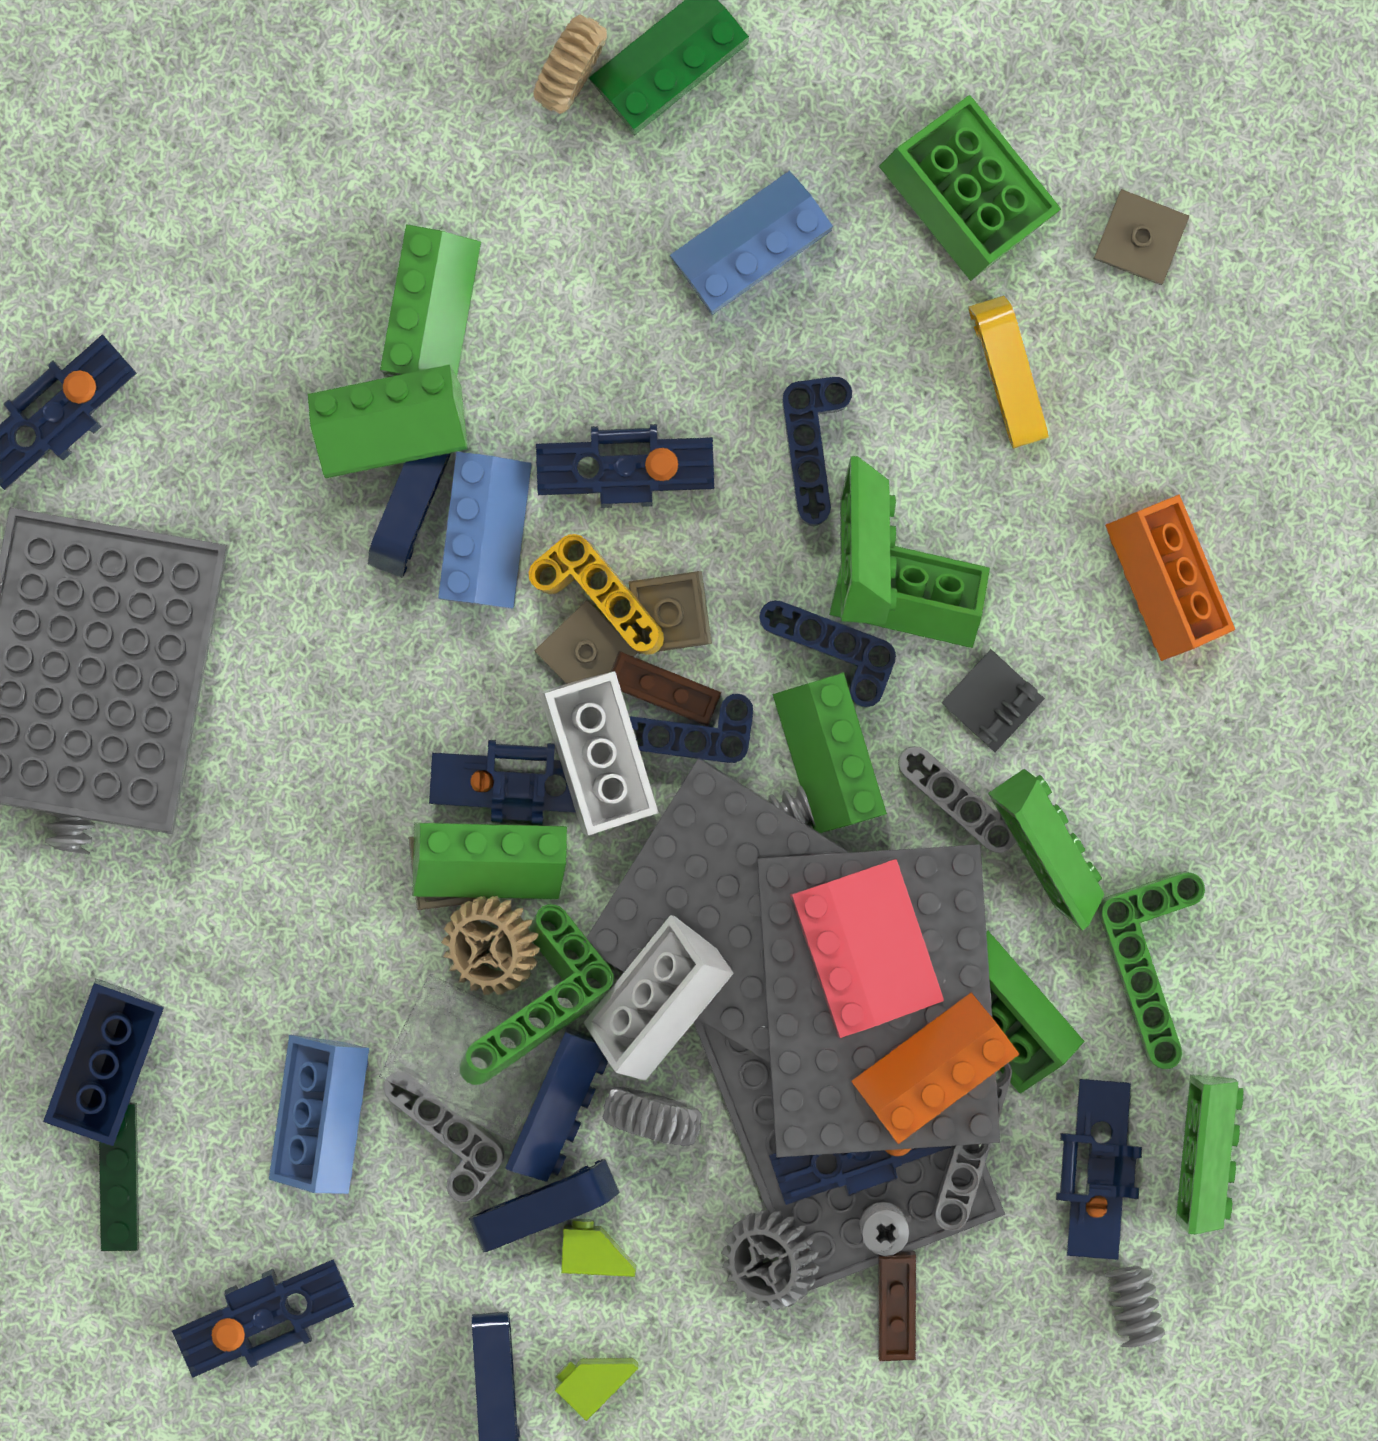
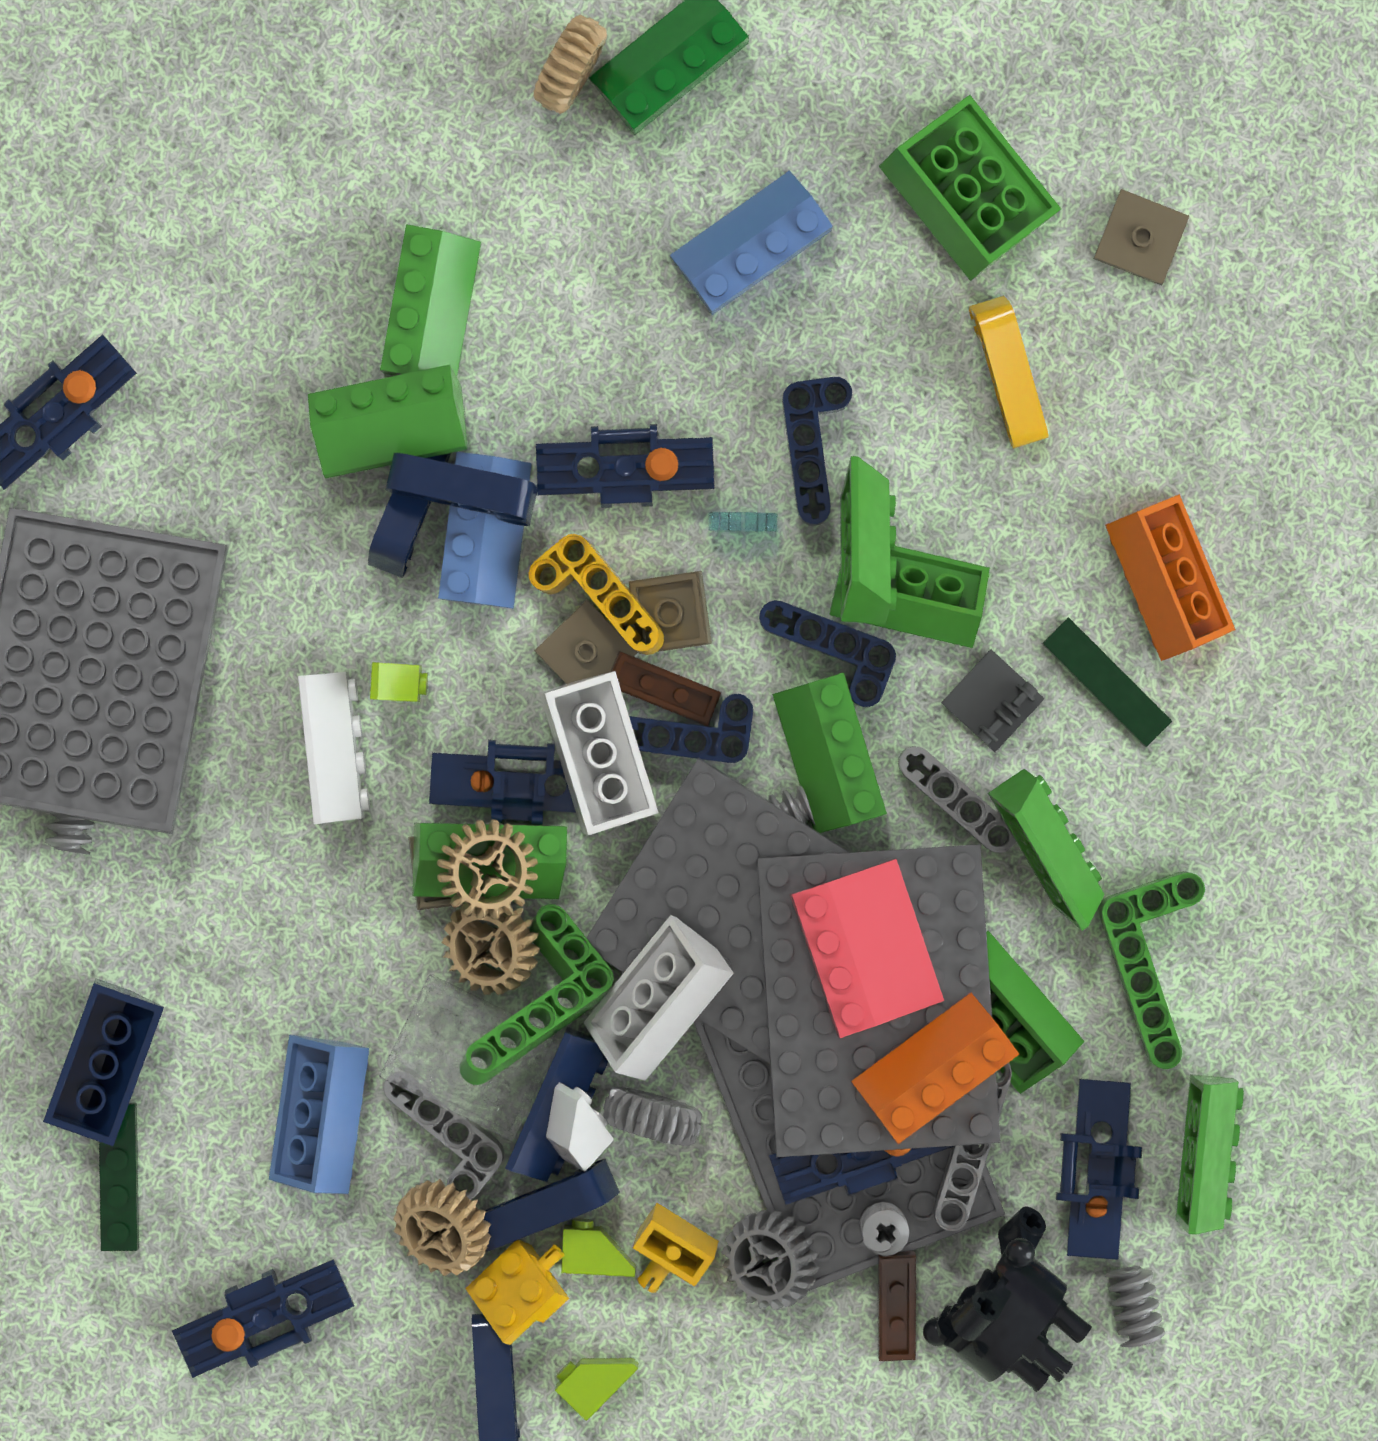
(332, 747): none -> white slope
(398, 682): none -> lime slope
(442, 1227): none -> tan gear
(463, 487): none -> dark blue beam
(481, 885): none -> tan gear
(518, 1290): none -> yellow plate
(576, 1128): none -> white slope
(673, 1248): none -> yellow brick
(742, 522): none -> clear light blue beam
(1007, 1314): none -> black piece
(1106, 682): none -> dark green tile

